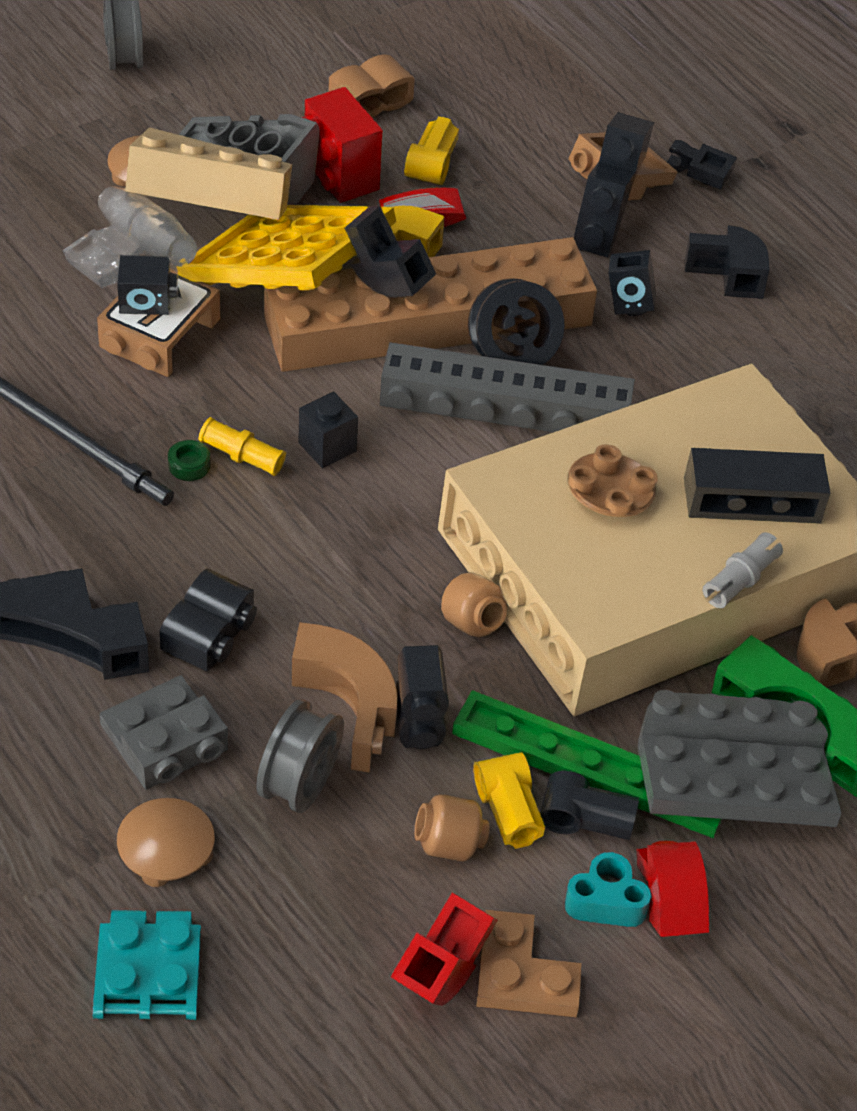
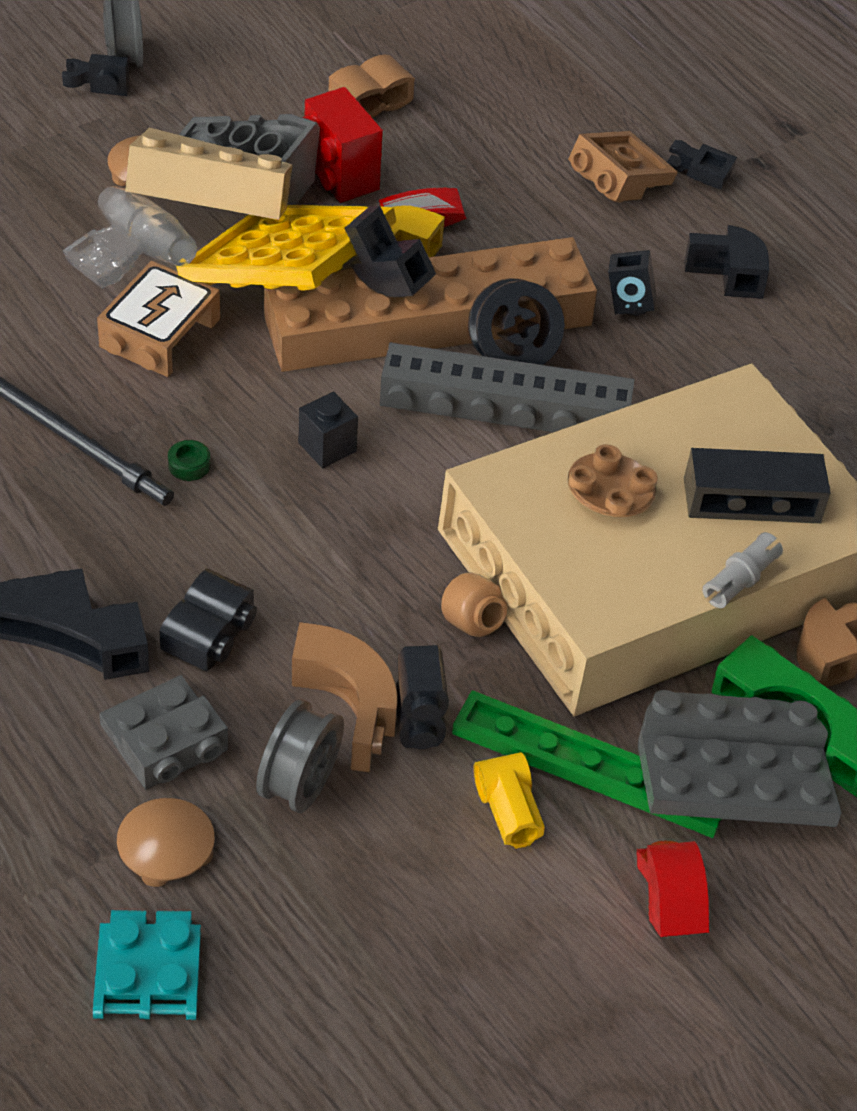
(103, 72): none -> black plate
(145, 285): black brick -> none
(242, 446): yellow pin -> none
(431, 156): yellow piece -> none
(443, 960): red brick -> none
(451, 827): medium nougat head -> none
(522, 983): medium nougat plate -> none
(574, 805): black piece -> none
(608, 902): teal piece -> none
(611, 183): black arch -> none

